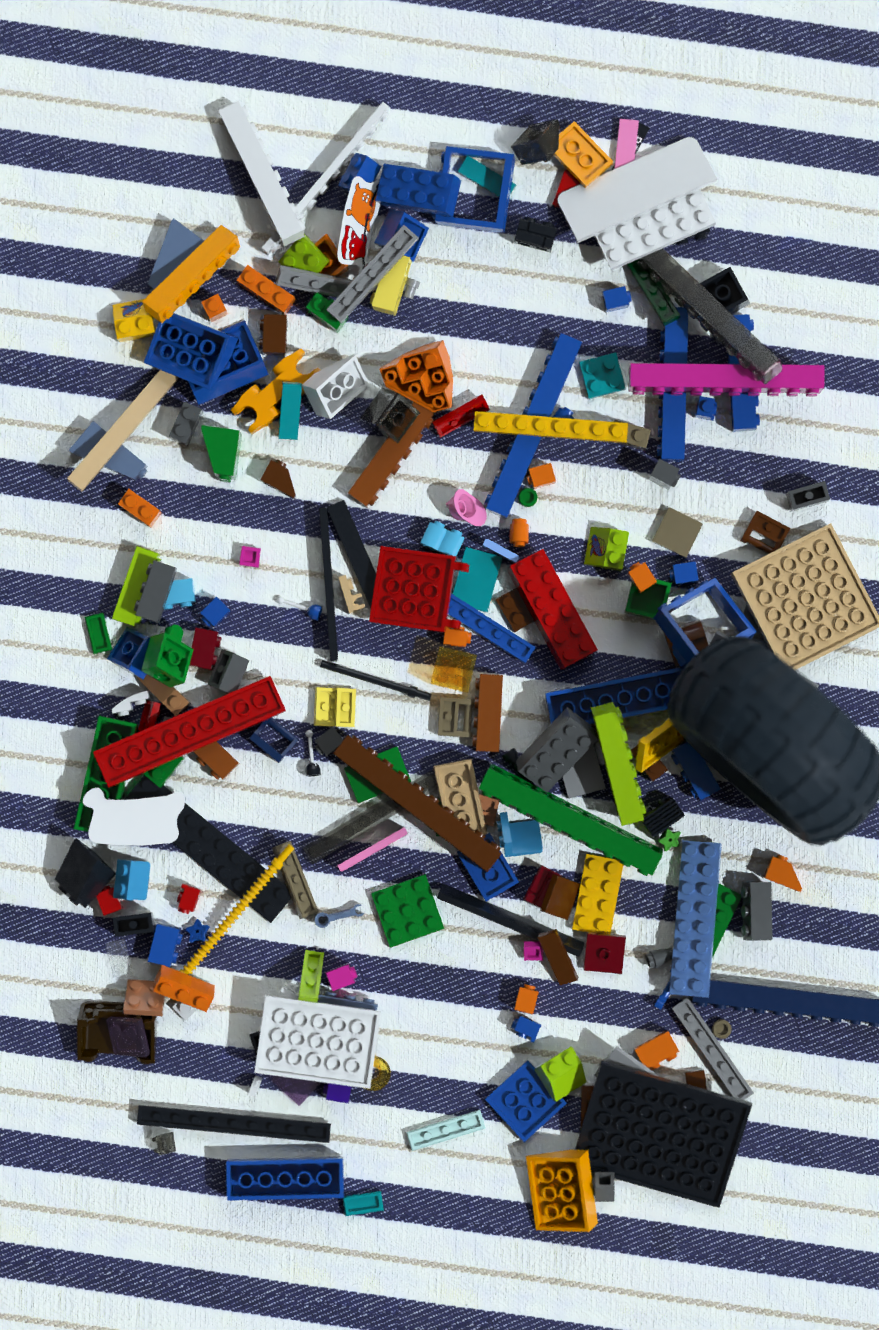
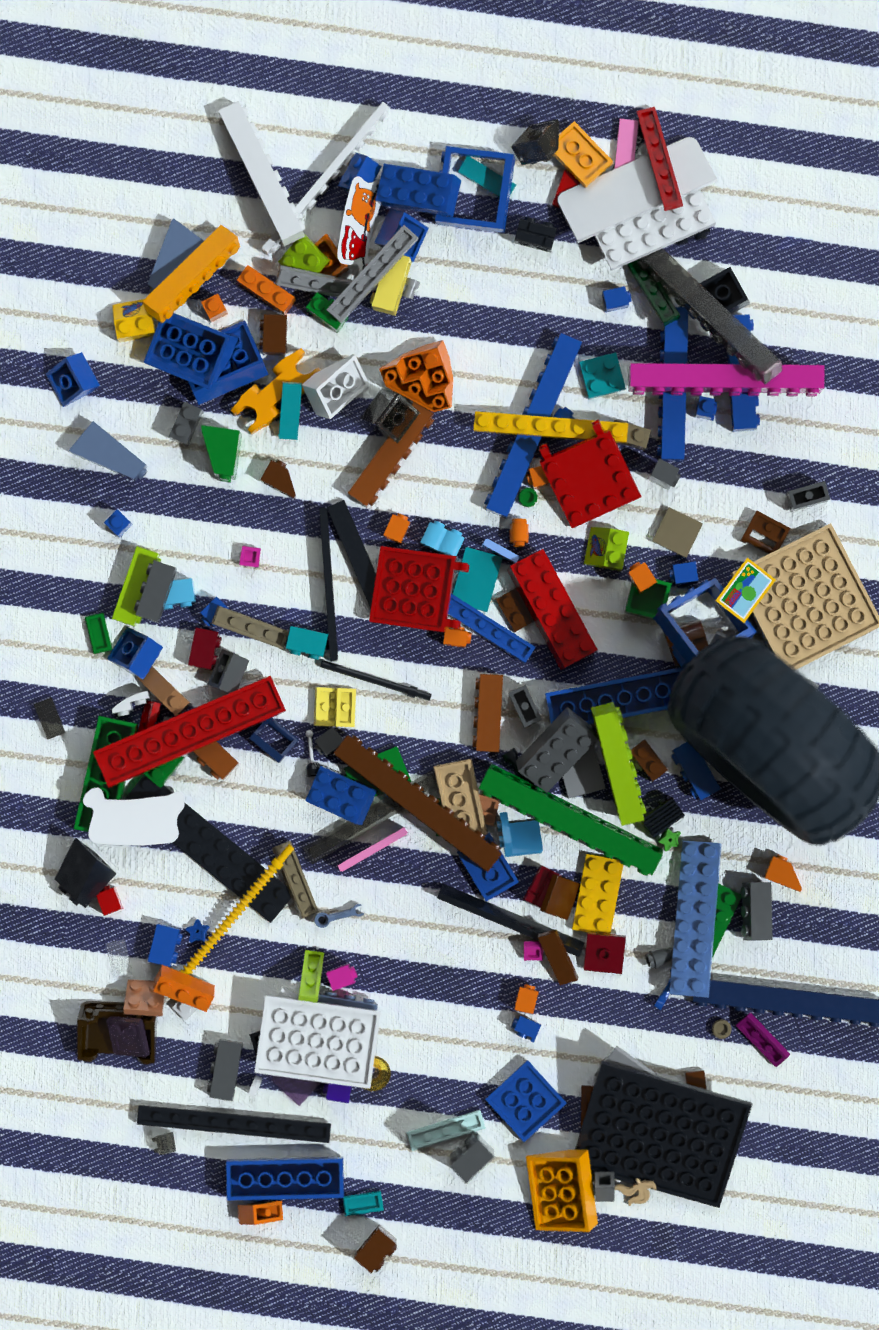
(49, 718): none -> clear smoke tile
(72, 379): none -> blue slope
(118, 523): none -> blue brick
(121, 429): tan tile -> none
(131, 880): dark azure bracket -> none
(134, 924): black brick -> none
(139, 508): orange brick -> none
(168, 657): green brick -> none
(188, 899): red brick -> none
(225, 1069): none -> dark grey brick
(250, 627): none -> dark tan tile
(260, 1212): none -> orange slope
(307, 642): none -> teal brick
(313, 611): hinge -> none
(341, 795): none -> blue brick
(346, 585): tan plate -> none
(375, 1249): none -> reddish brown brick
(397, 528): none -> orange brick
(407, 911): green plate -> none
(449, 717): dark tan plate -> none
(453, 669): clear yellow brick -> none
(460, 416): red tile -> none
(467, 508): bright pink piece -> none
(471, 1157): none -> dark grey brick
(524, 706): none -> dark grey brick
(562, 1074): lime slope -> none
(589, 477): none -> red plate
(642, 1186): none -> tan piece
(657, 745): yellow plate -> none
(657, 1050): orange brick -> none
(659, 158): none -> red plate
(712, 1049): light grey plate -> none
(745, 590): none -> sticker
(763, 1039): none -> magenta plate

